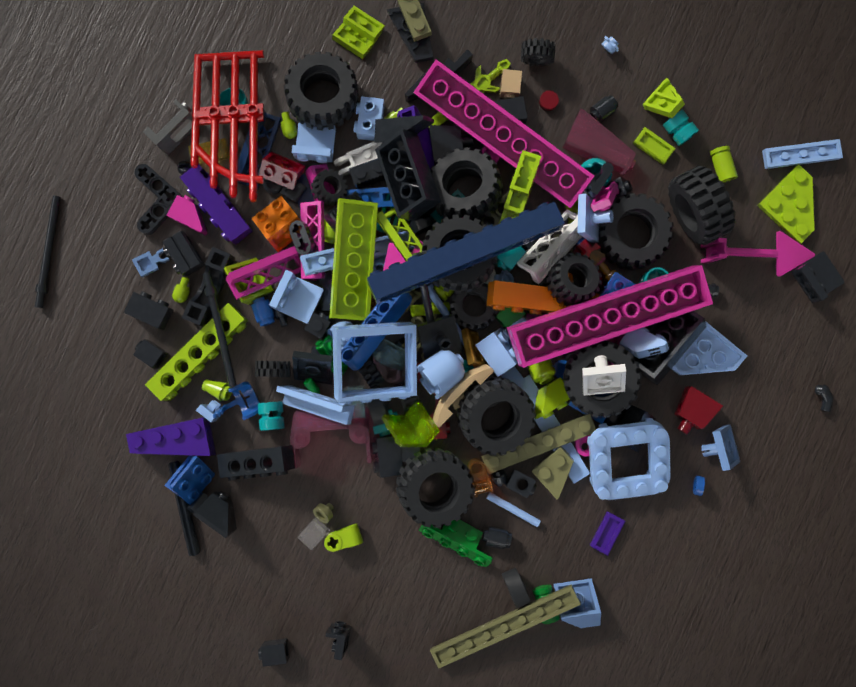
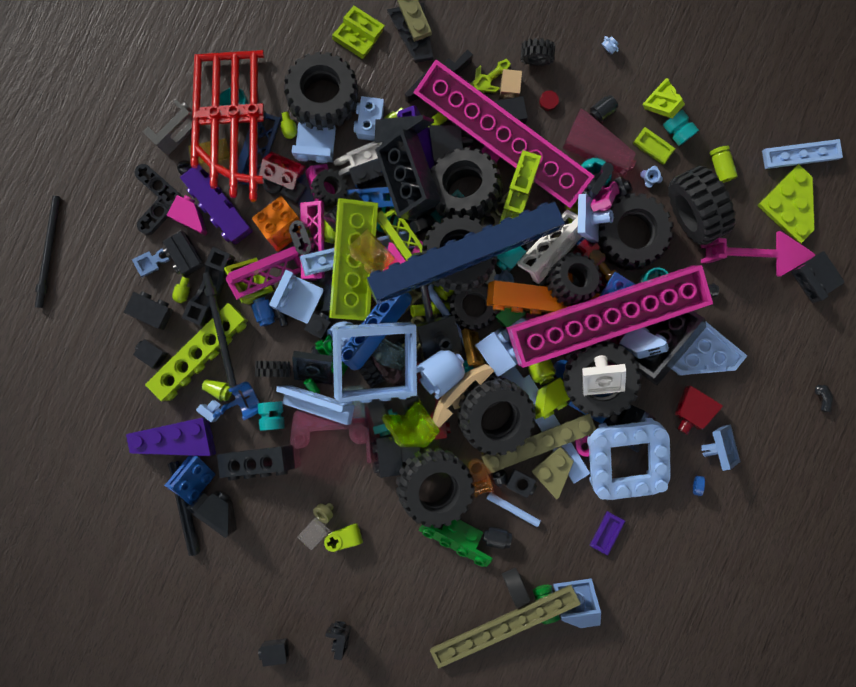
(370, 252): none -> clear yellow bracket
(657, 178): none -> light blue plate

